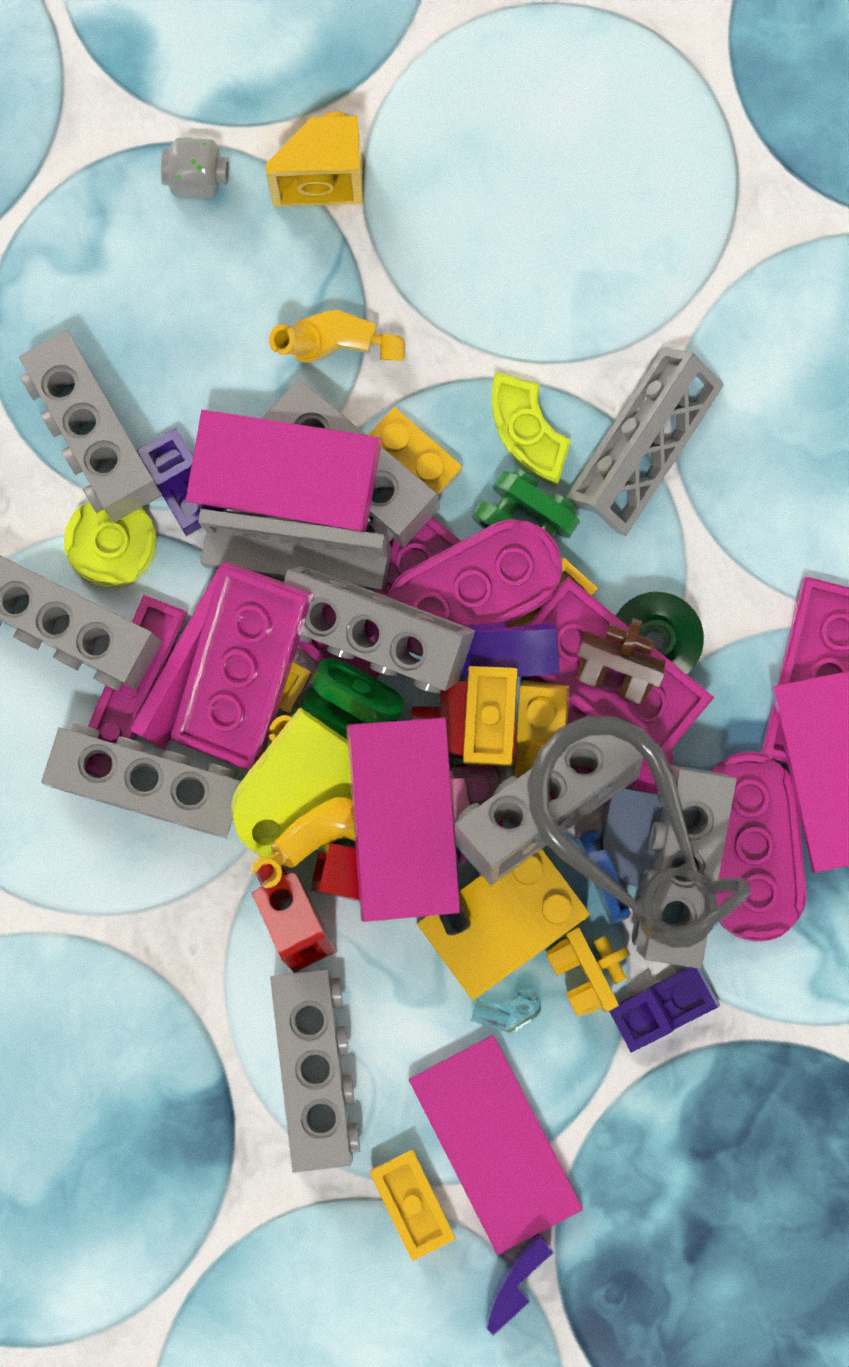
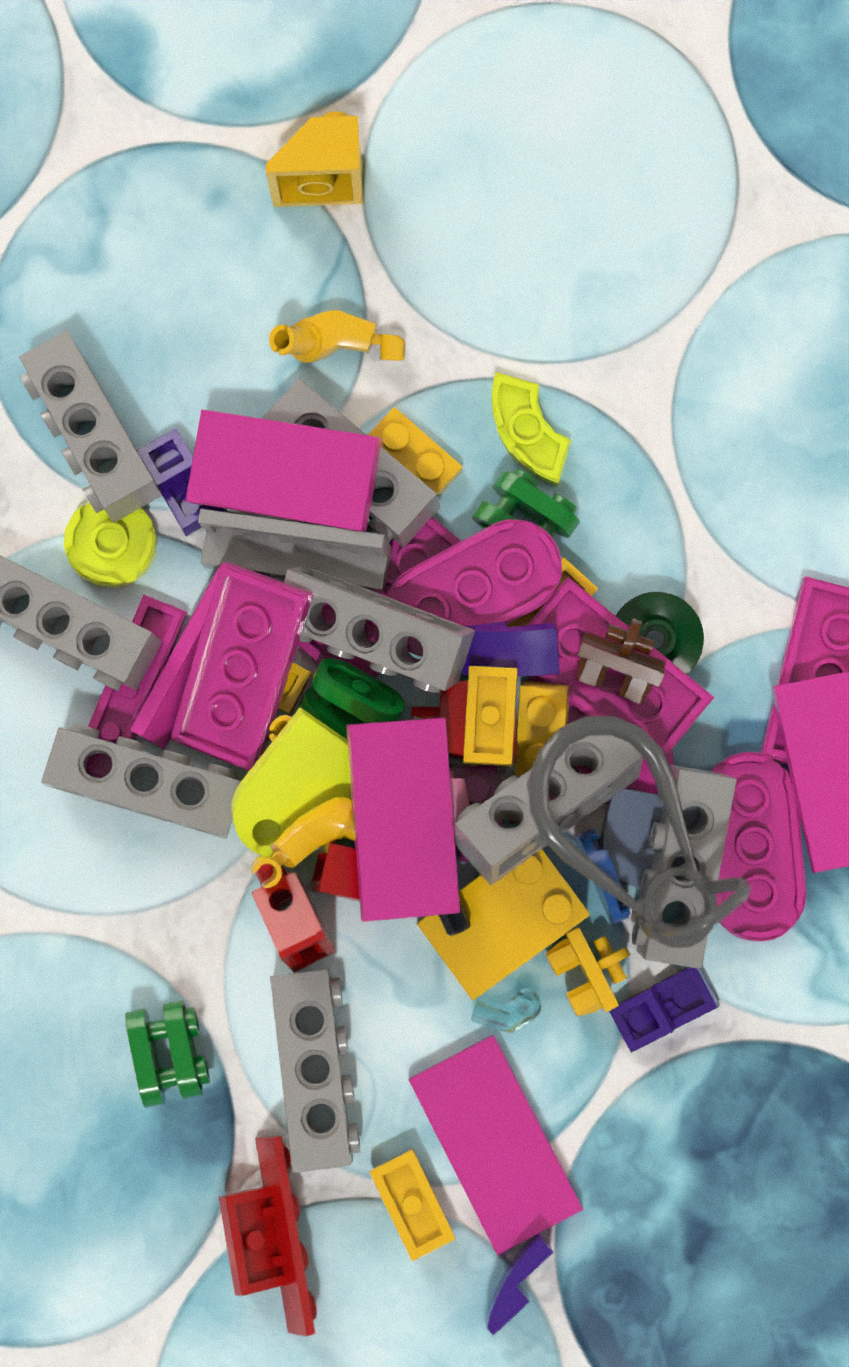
(188, 1070): none -> green brick
(194, 168): light grey head -> none
(265, 1238): none -> red bracket
(640, 432): light grey fence -> none

